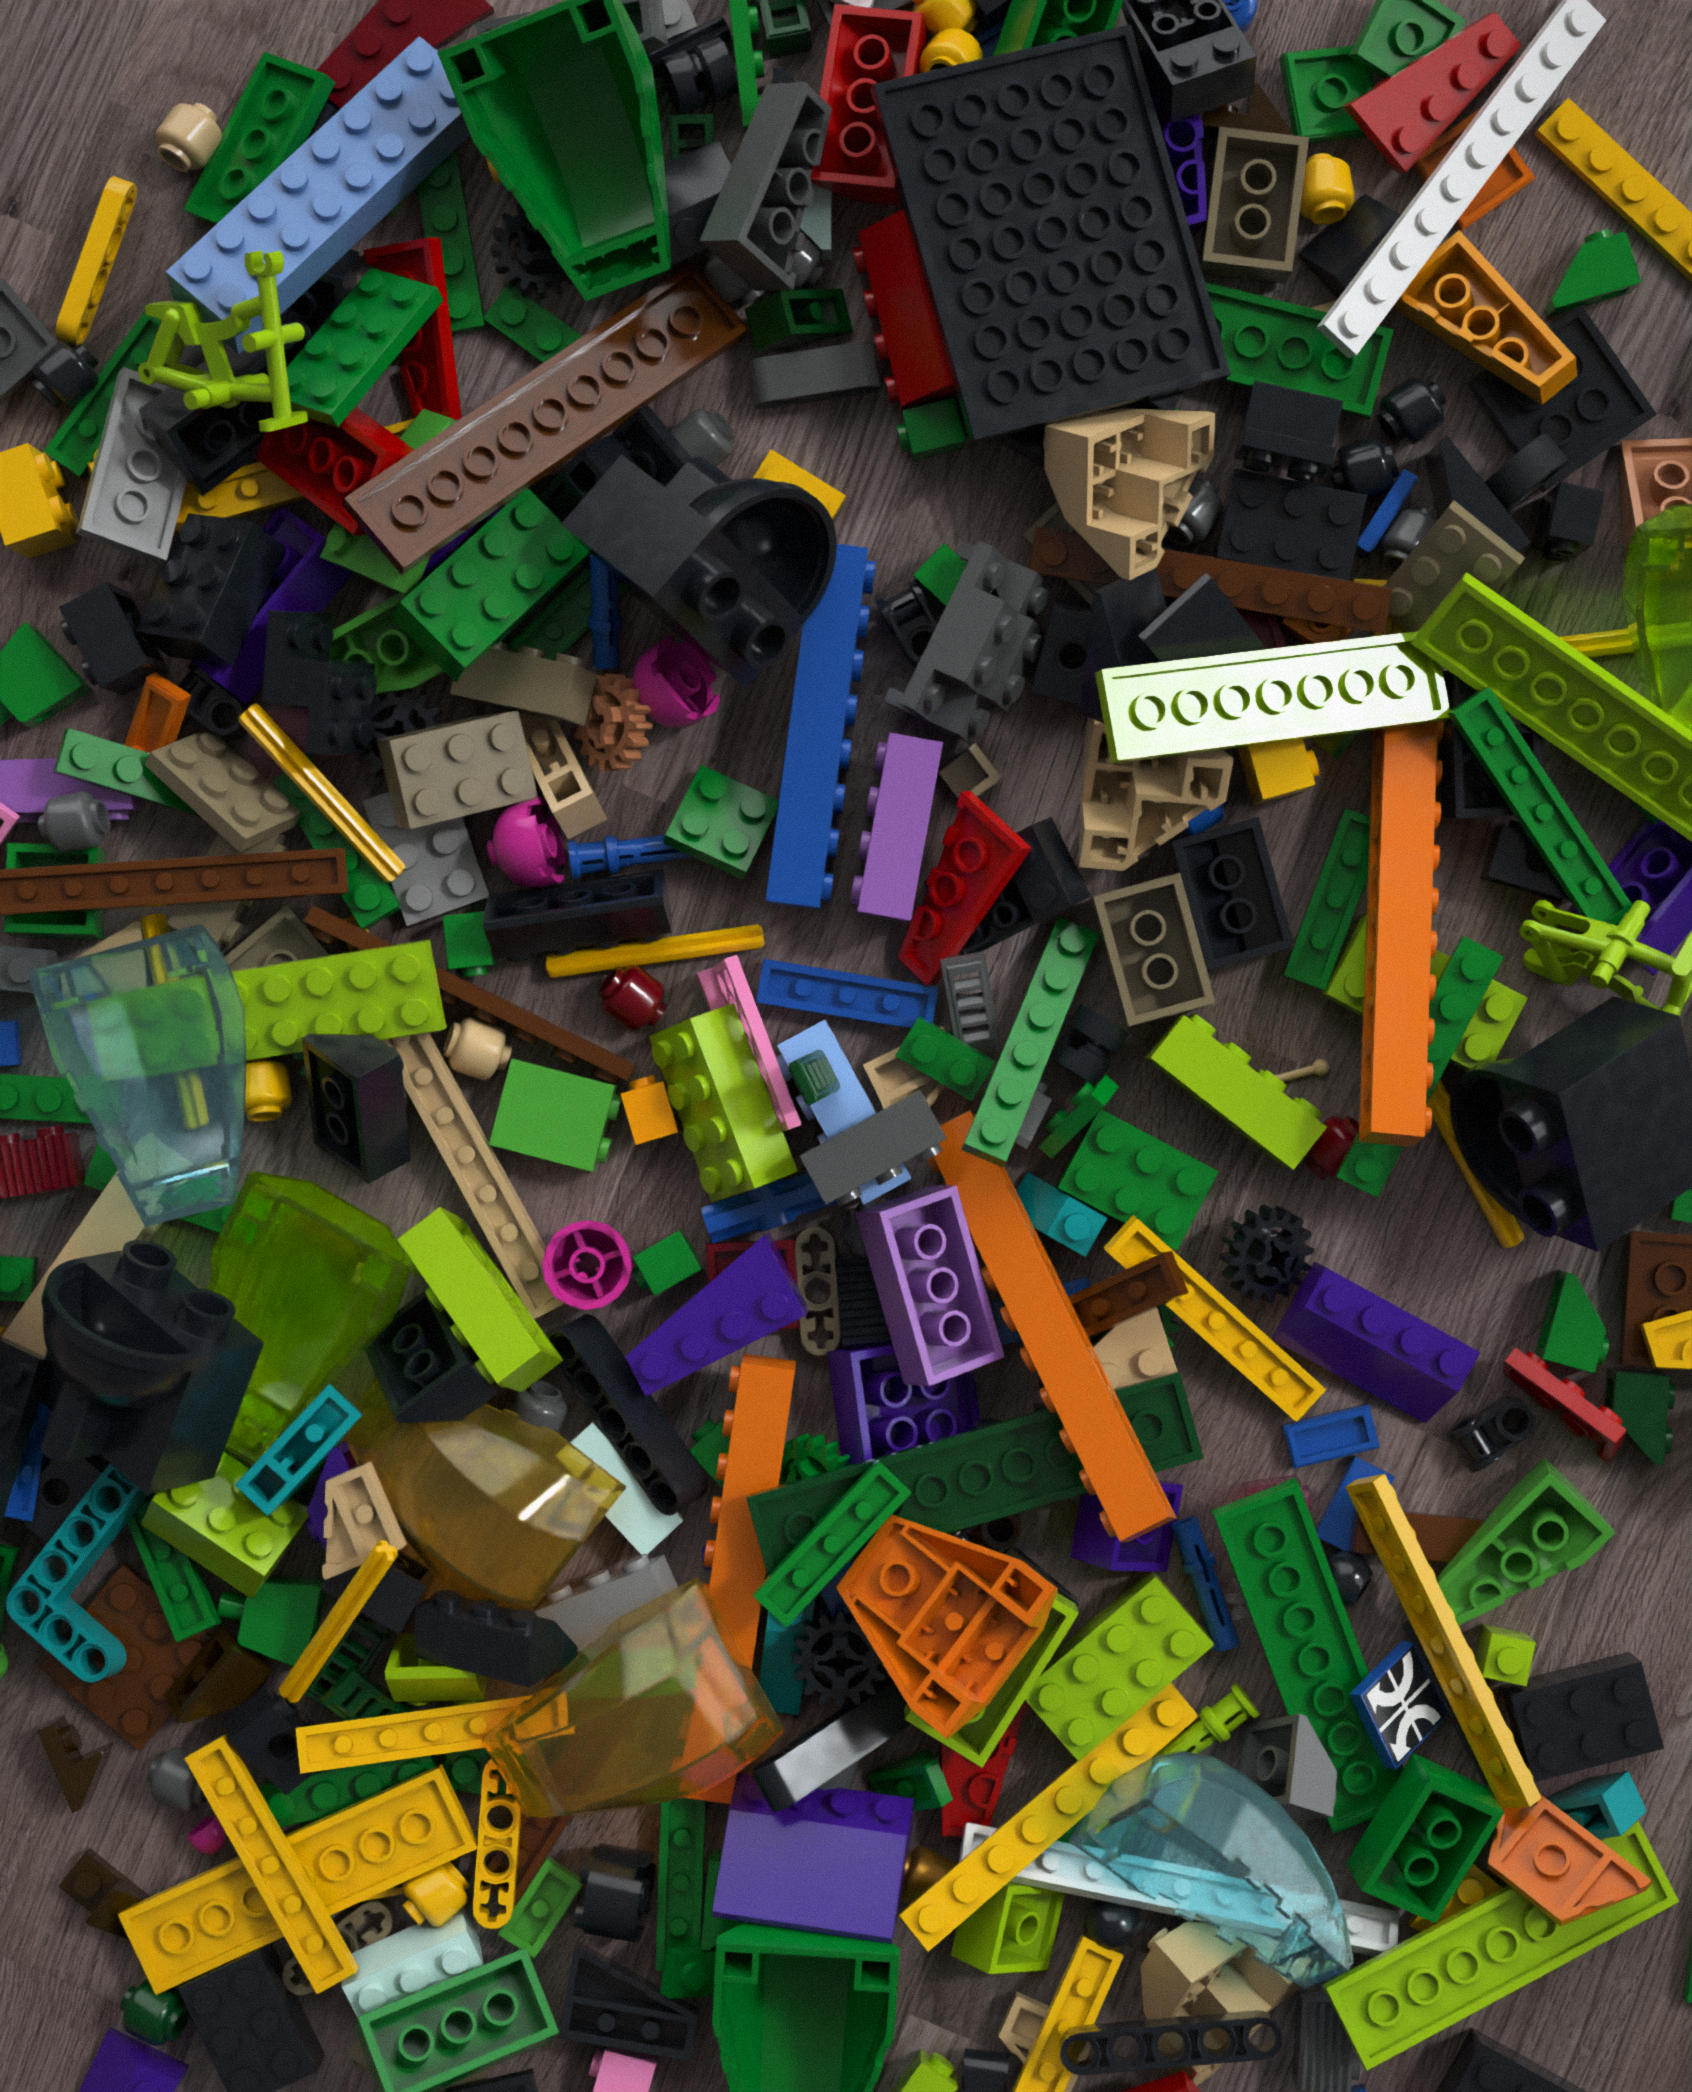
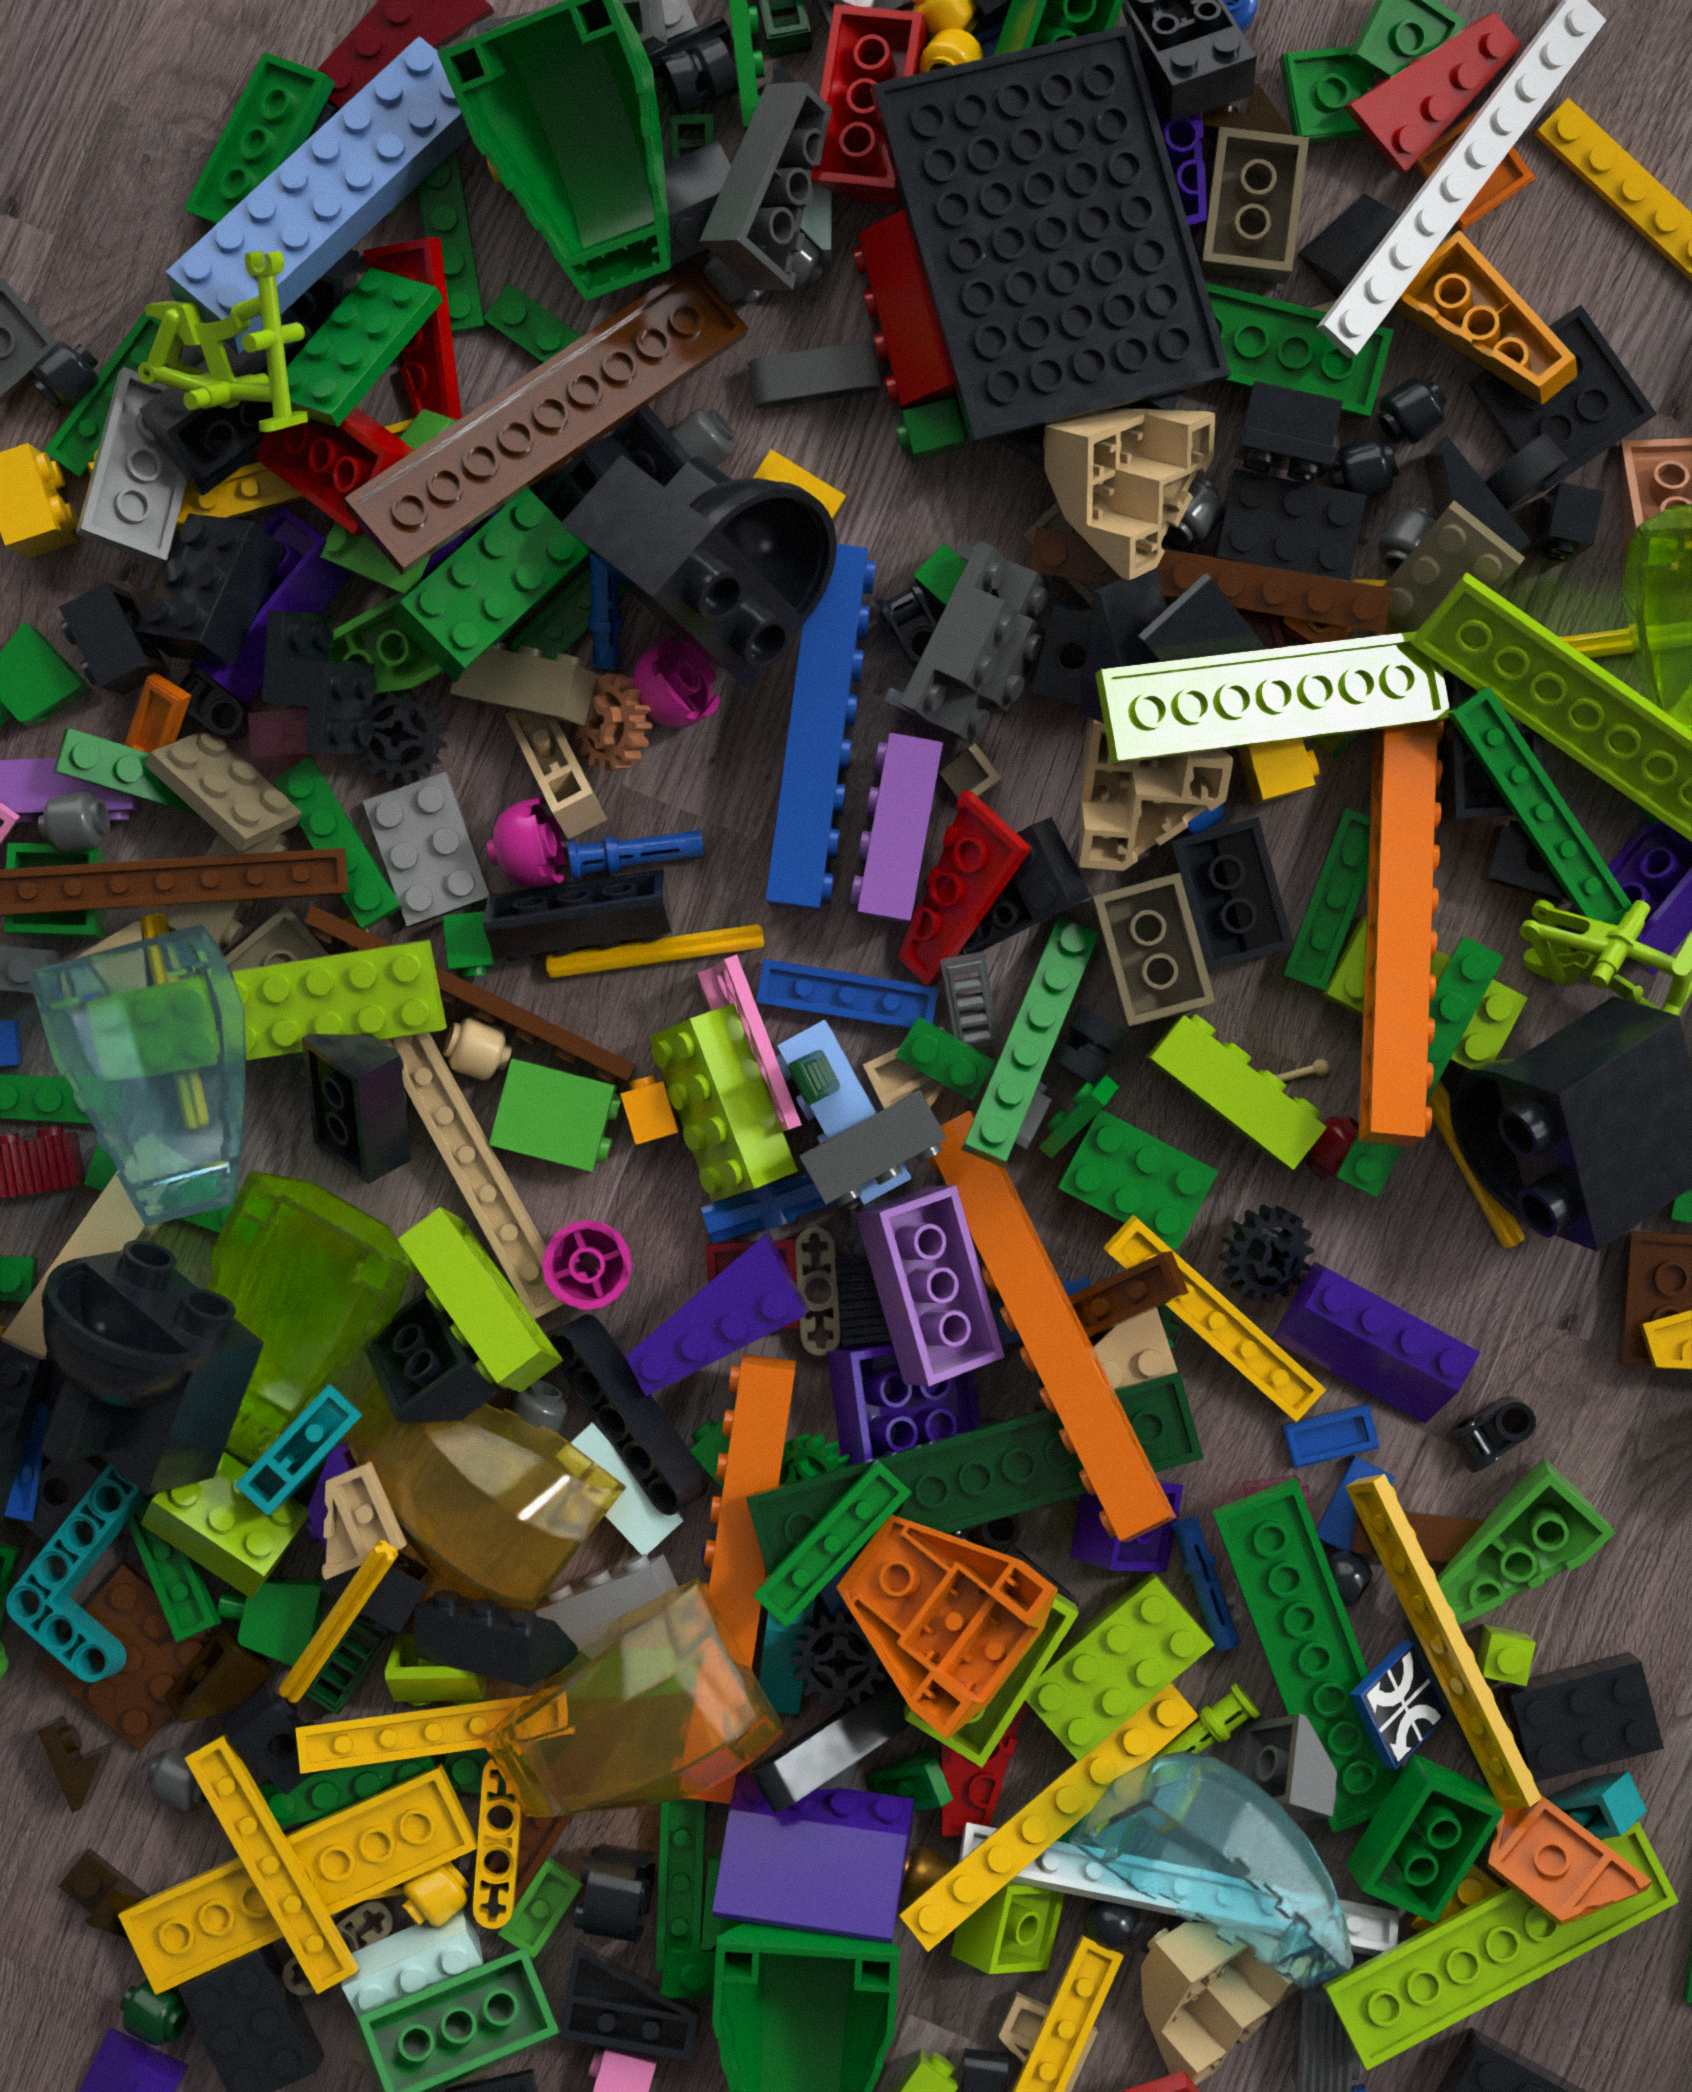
(96, 261): yellow beam -> none
(188, 136): tan head -> none
(207, 1835): dark pink hinge -> none
(266, 1089): yellow head -> none
(321, 792): yellow axle -> none
(347, 1683): dark green slope -> none
(457, 768): dark tan brick -> none
(526, 262): black gear -> none
(632, 997): dark red head -> none
(666, 1263): green brick -> none
(722, 822): green plate -> none
(798, 318): dark green slope -> none
(1060, 1214): teal slope -> none
(1191, 2052): black beam -> none
(1326, 189): yellow head -> none
(1385, 513): blue tile -> none
(1571, 1327): green slope -> none
(1578, 1414): red wing -> none
(1595, 273): green slope -> none
(1642, 1404): dark green slope -> none

